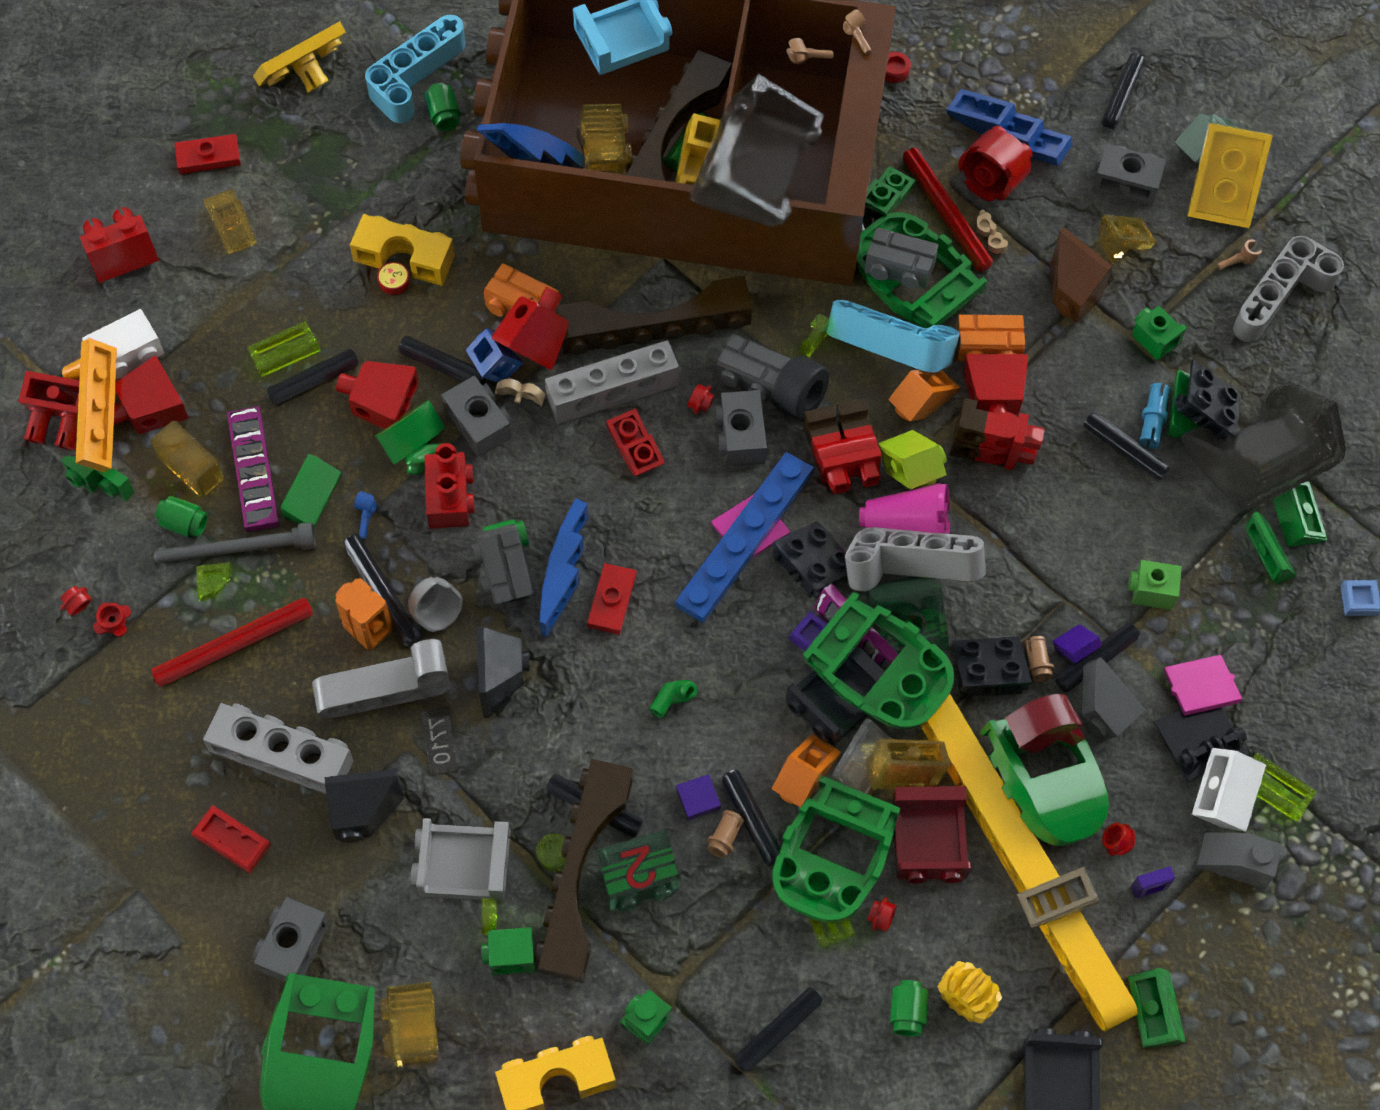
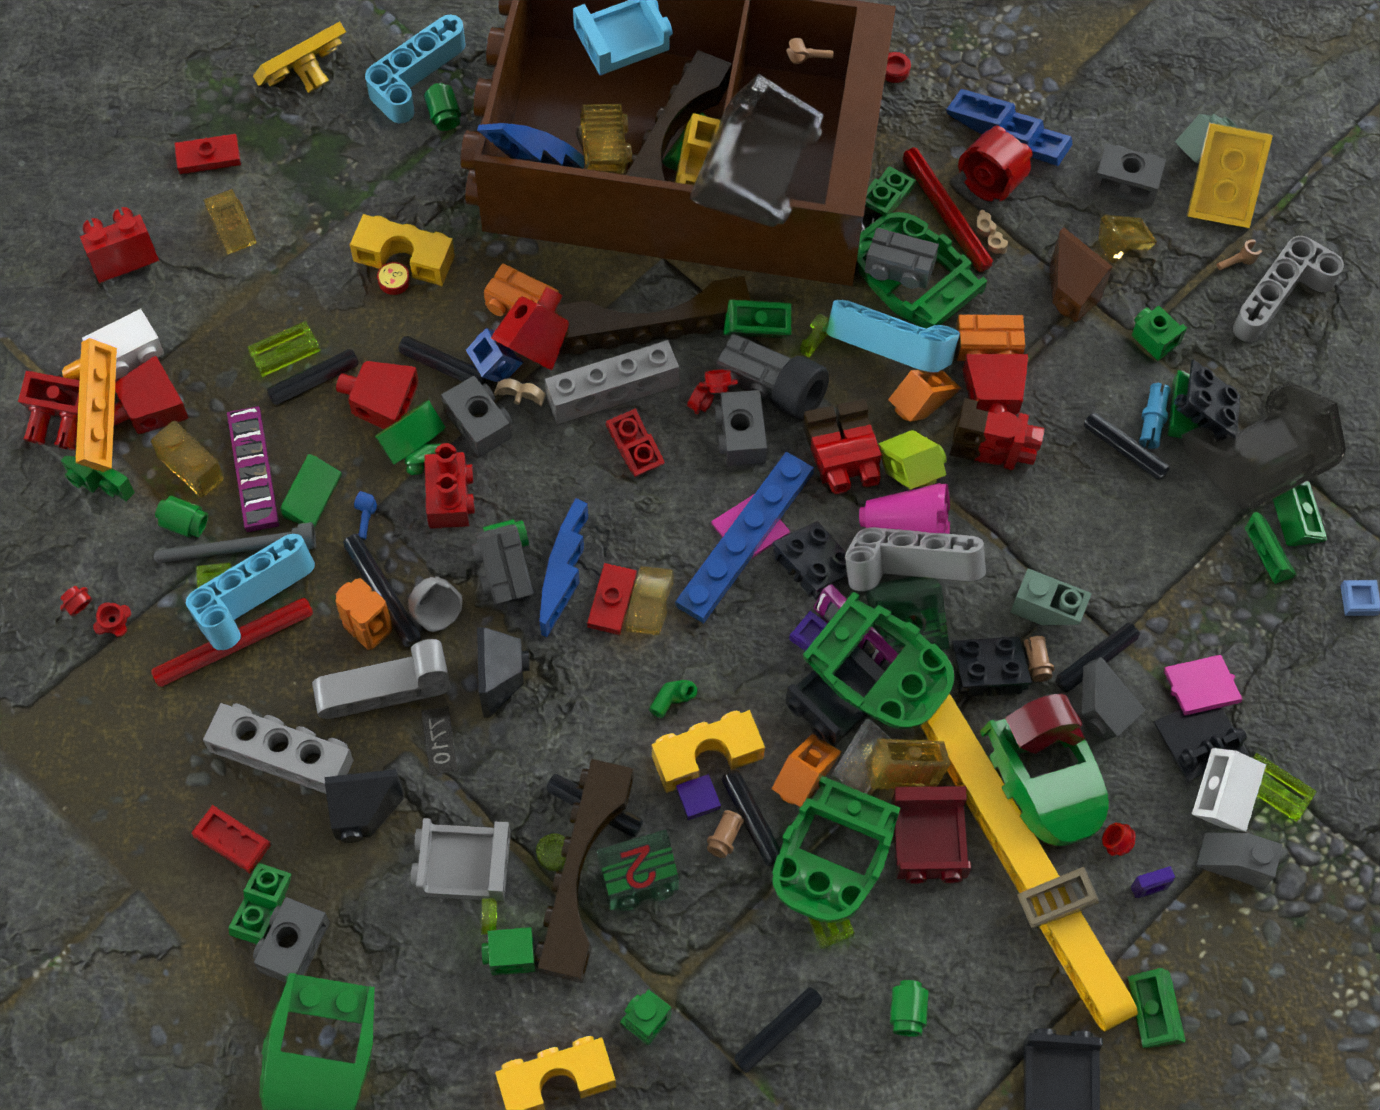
(247, 586): none -> medium azure beam
(261, 896): none -> green slope
(411, 1024): clear yellow brick -> none
(649, 600): none -> clear yellow slope
(718, 380): none -> red plate
(732, 736): none -> yellow arch
(758, 319): none -> green slope
(852, 25): medium nougat hand -> none
(882, 914): red plate -> none
(969, 992): yellow gear -> none
(1049, 600): none -> sand green slope
(1077, 643): dark purple tile -> none
(1123, 91): black axle -> none
(1155, 584): bright green brick -> none

